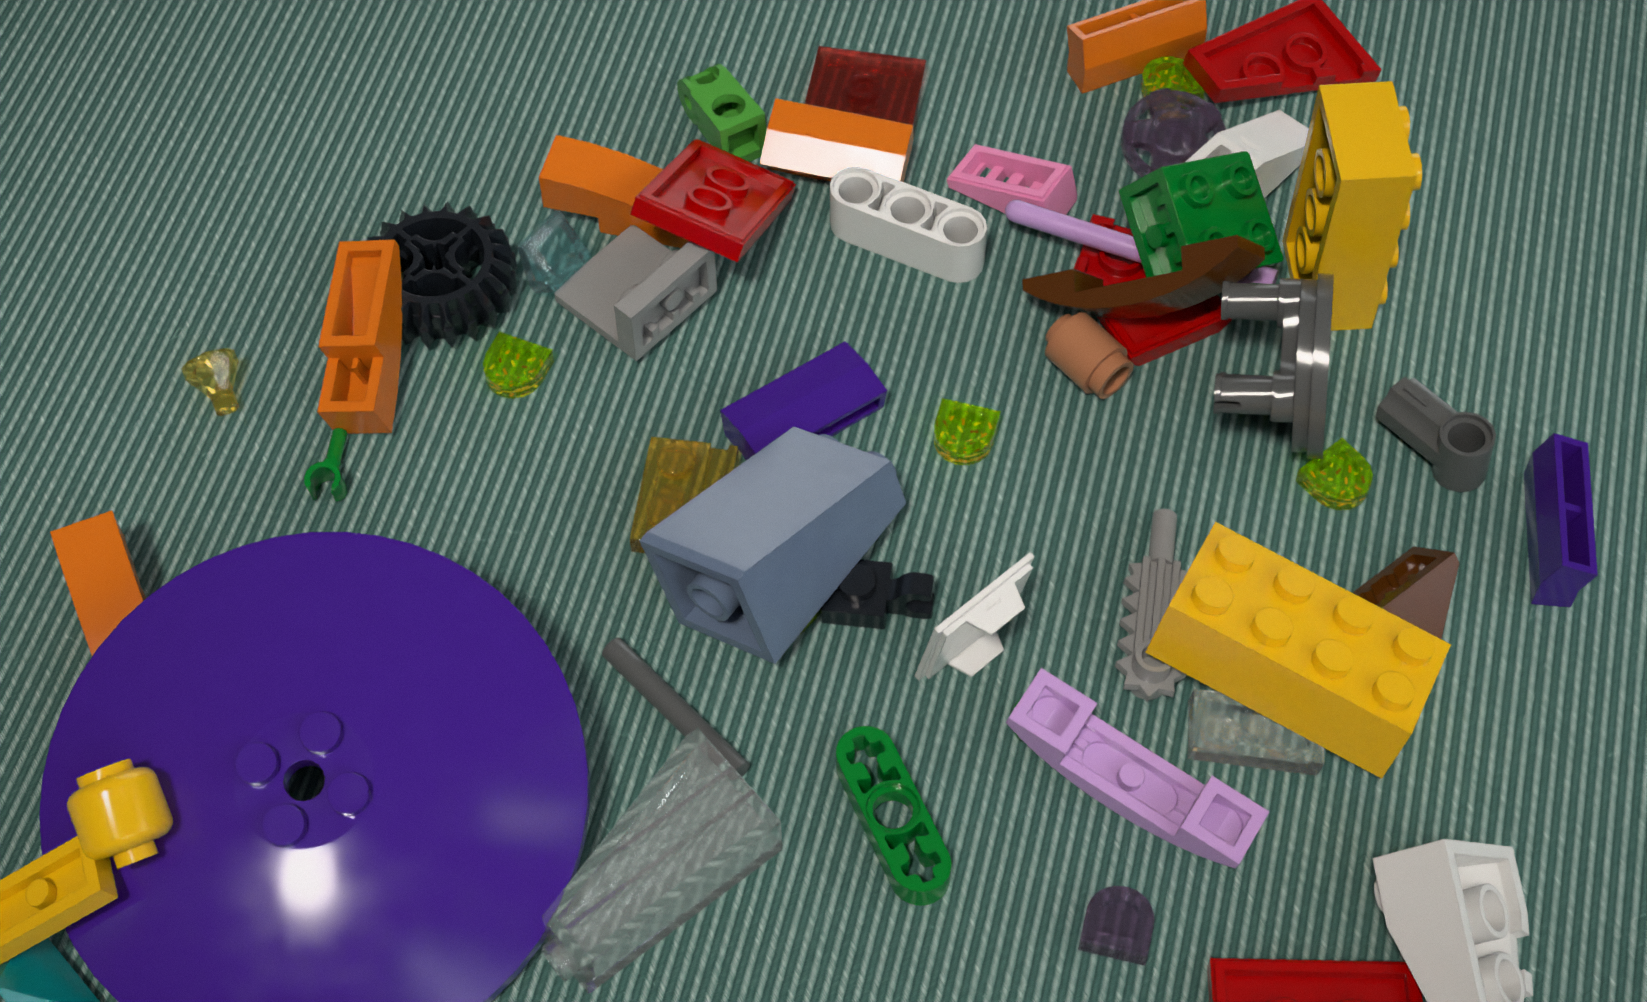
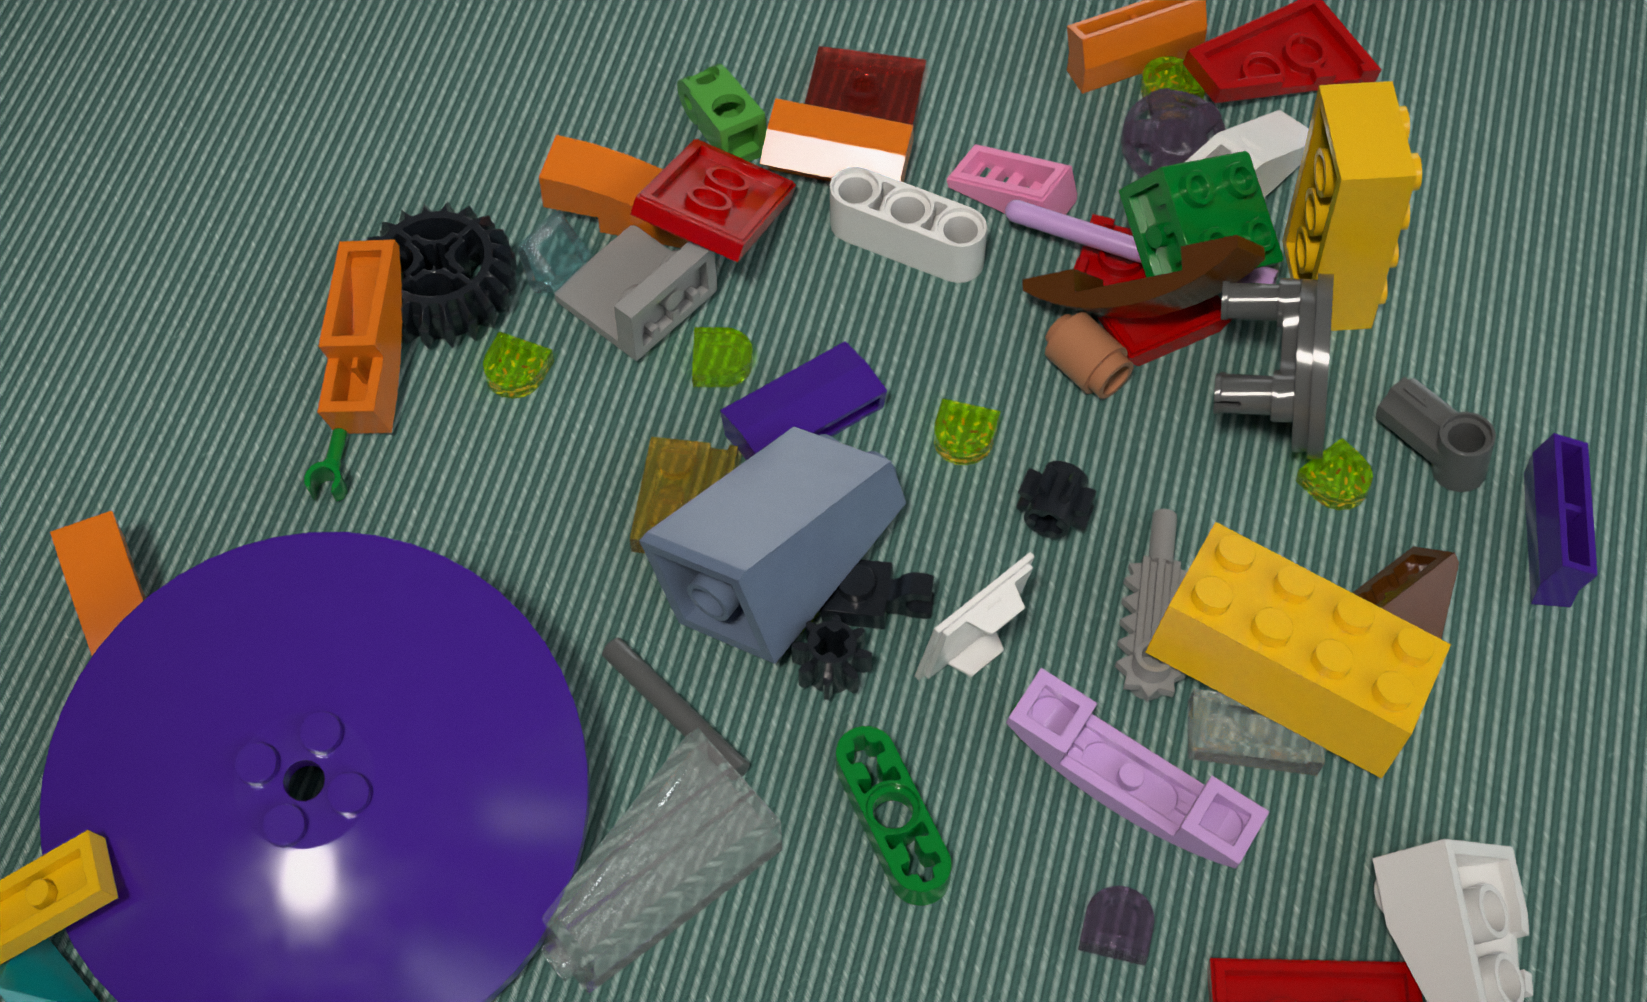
(119, 813): yellow head -> none
(215, 377): clear yellow rock -> none
(720, 357): none -> clear neon green tile
(831, 657): none -> black gear
(1056, 499): none -> black gear

